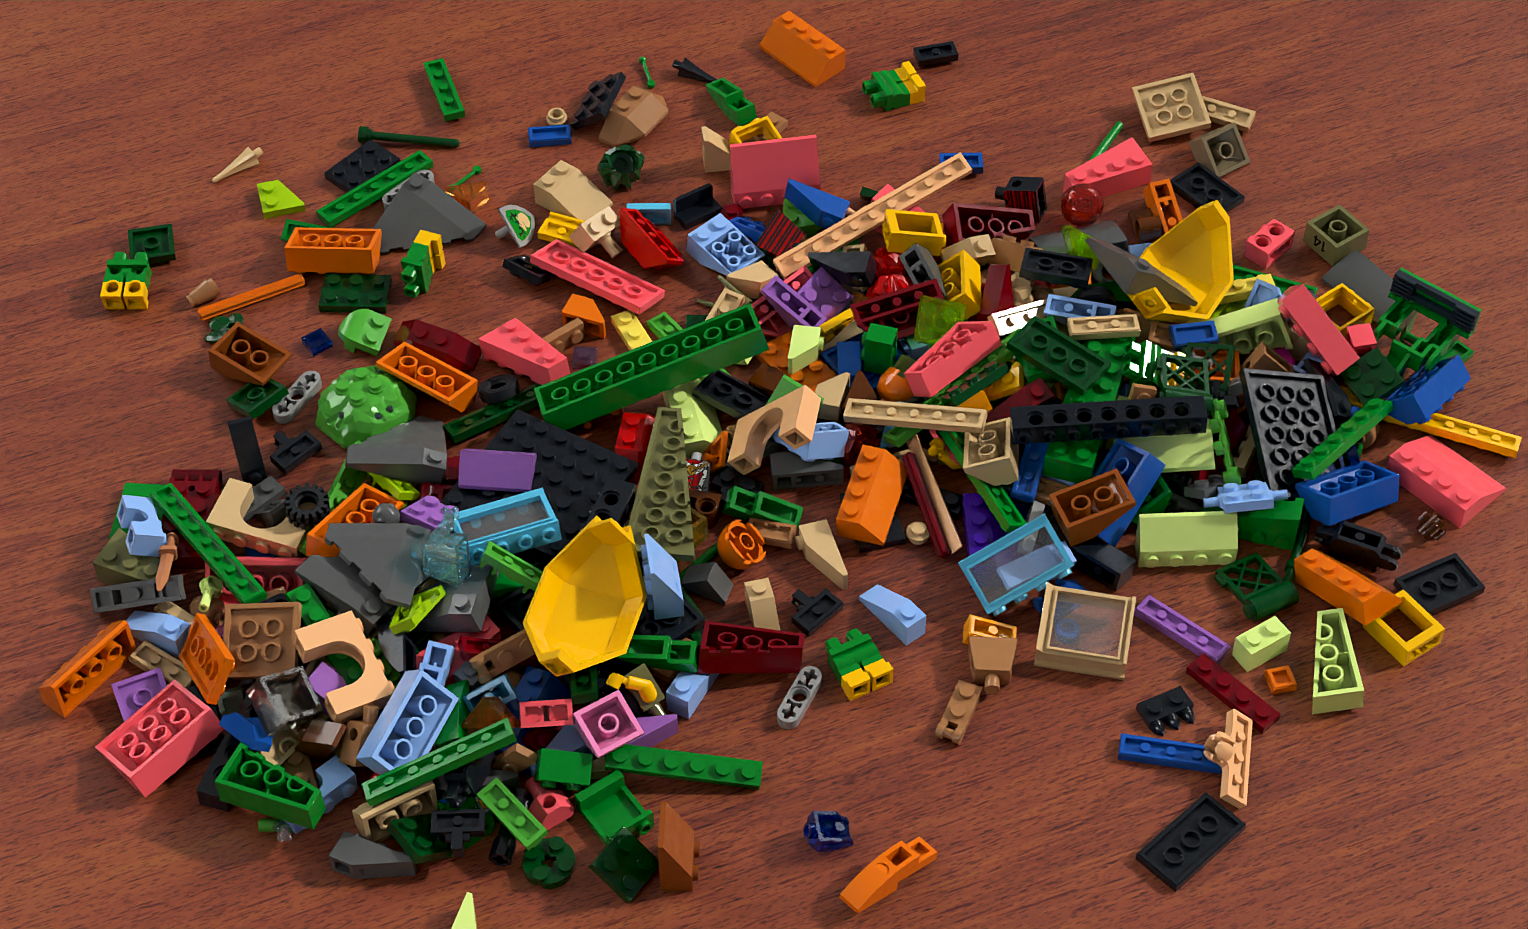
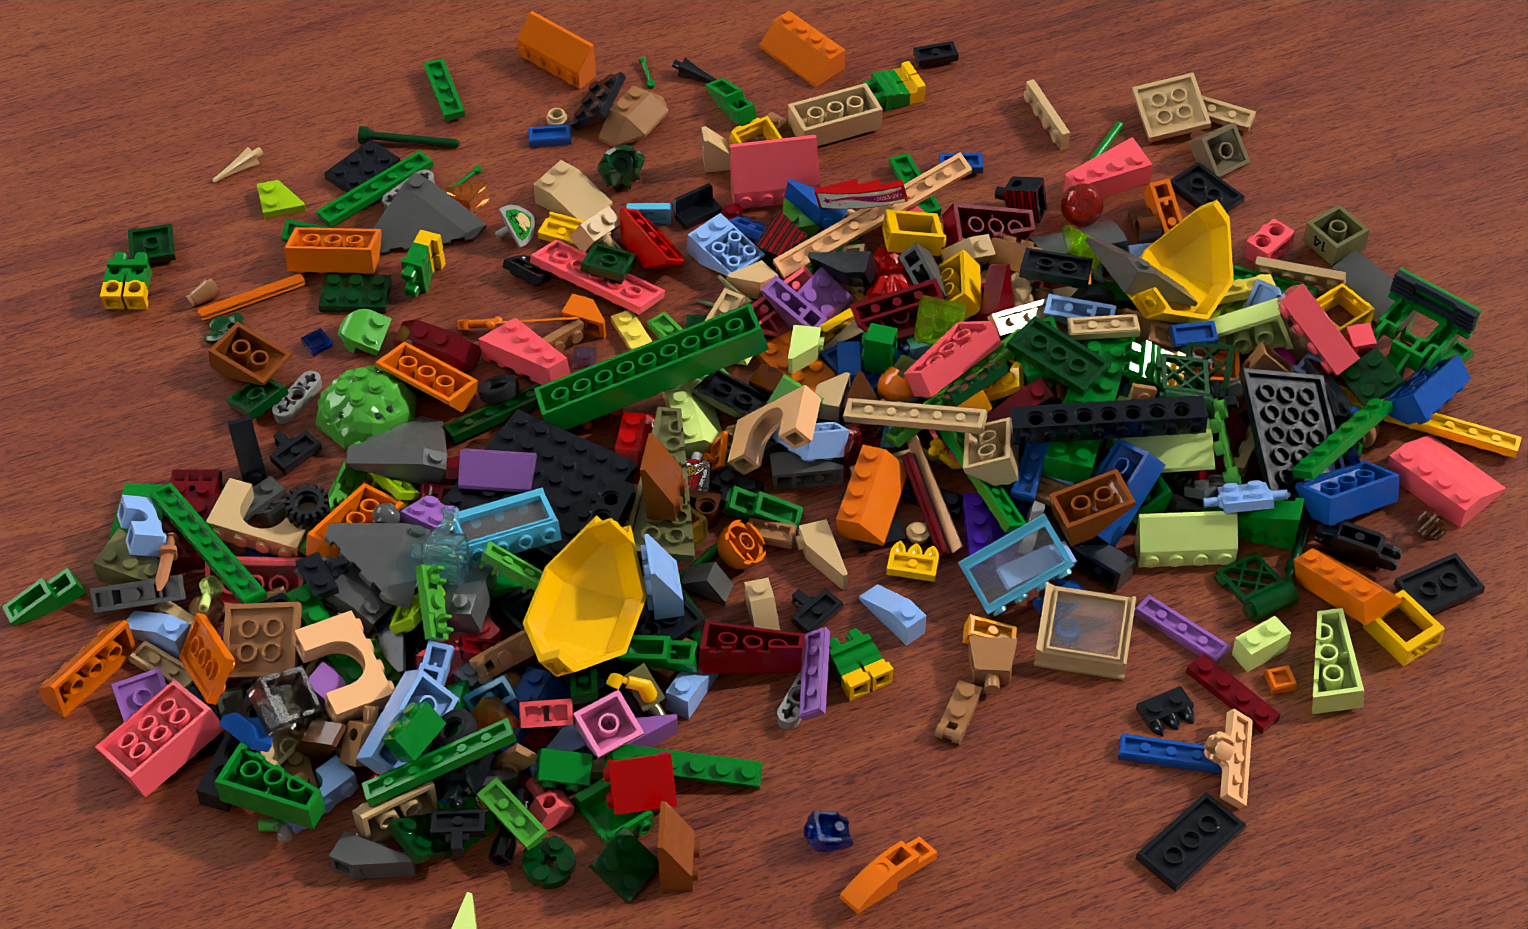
(44, 597): none -> green slope
(321, 574): none -> black hinge
(413, 731): none -> green brick
(433, 602): none -> bright green plate
(452, 719): none -> black tyre
(491, 323): none -> orange sword
(557, 50): none -> orange slope
(608, 262): none -> dark green plate
(640, 783): none -> red panel
(661, 481): none -> dark orange slope
(814, 674): none -> medium lavender tile
(836, 114): none -> tan brick
(860, 196): none -> slope
(906, 170): none -> green plate
(913, 563): none -> yellow plate
(1047, 114): none -> tan plate
(1298, 272): none -> tan plate

